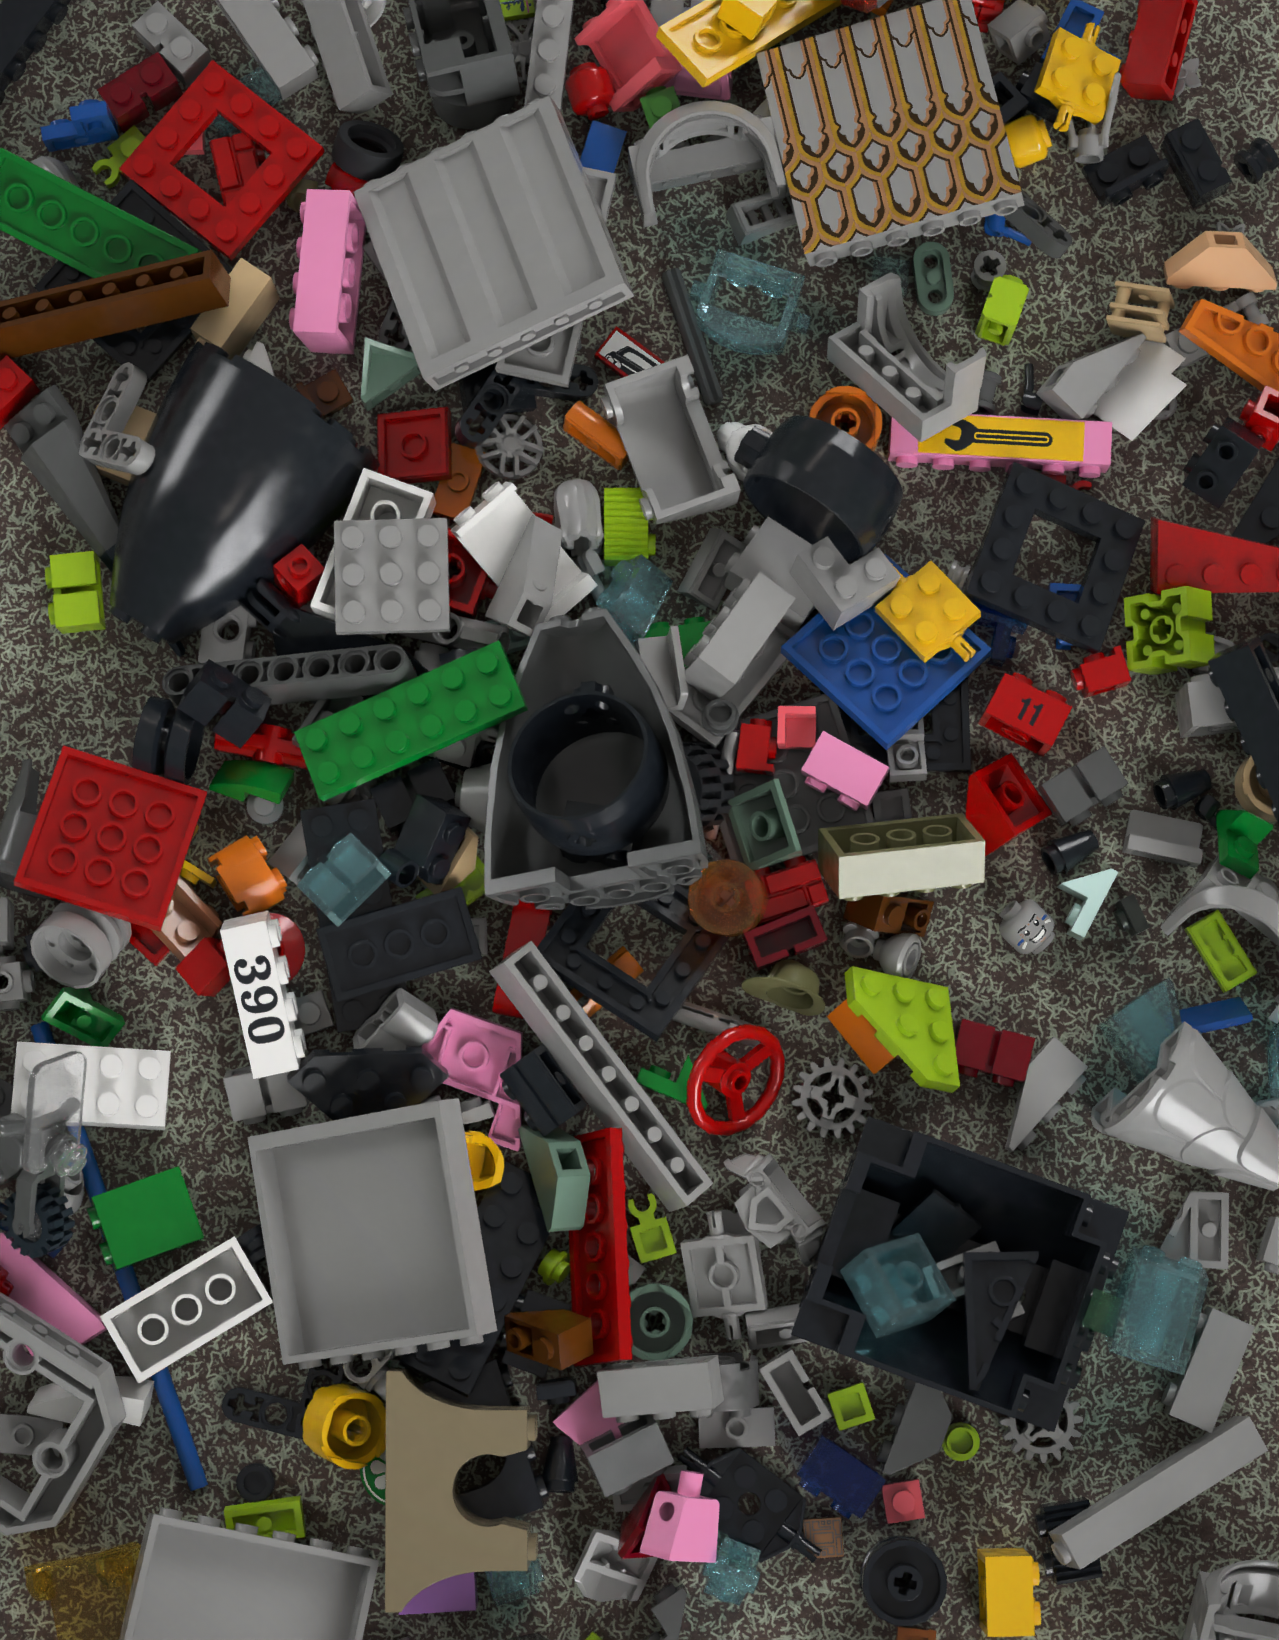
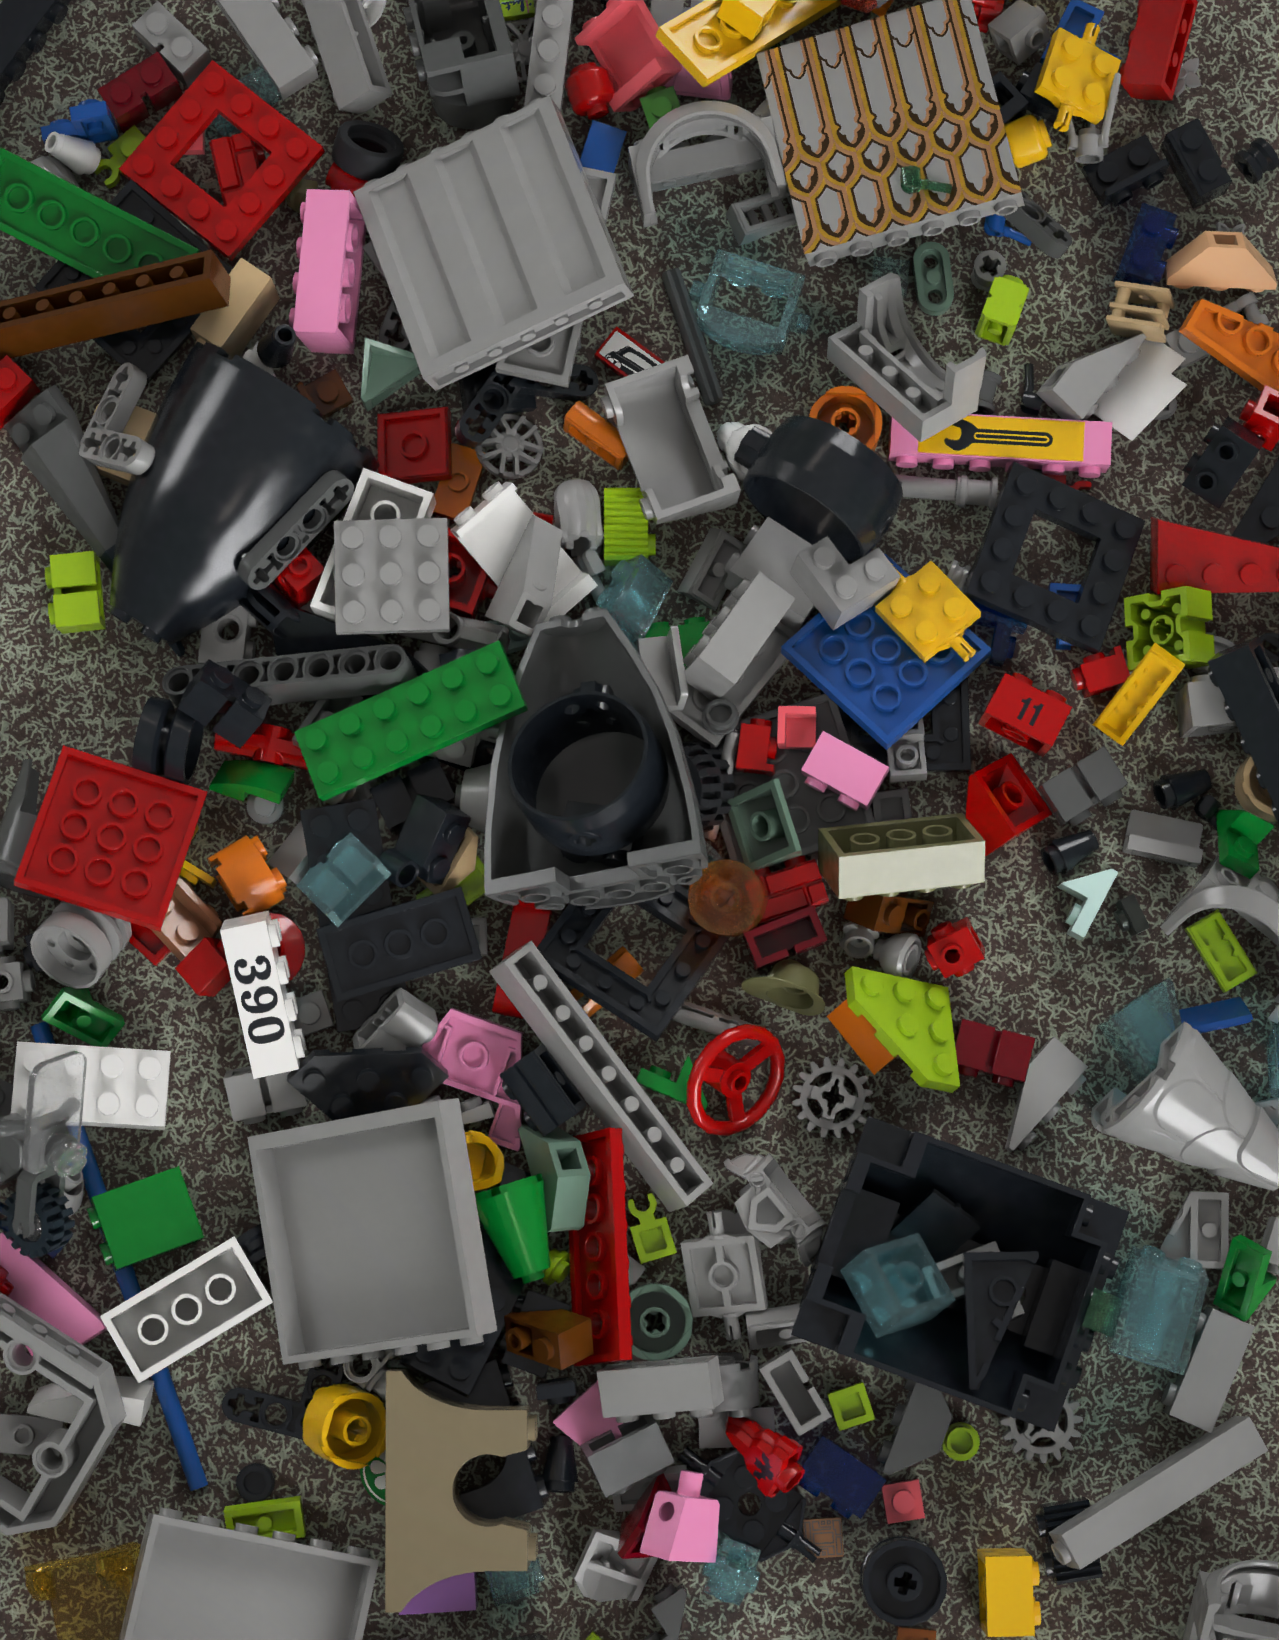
(74, 152): none -> white cone
(277, 347): none -> black cone
(299, 534): none -> dark grey beam
(518, 1225): none -> green cone
(767, 1455): none -> red rock
(912, 182): none -> clear green hand
(955, 936): none -> red brick
(961, 491): none -> light grey pin
(1026, 926): light grey head -> none
(1139, 694): none -> yellow plate
(1145, 246): none -> clear blue brick
(1244, 1278): none -> green slope

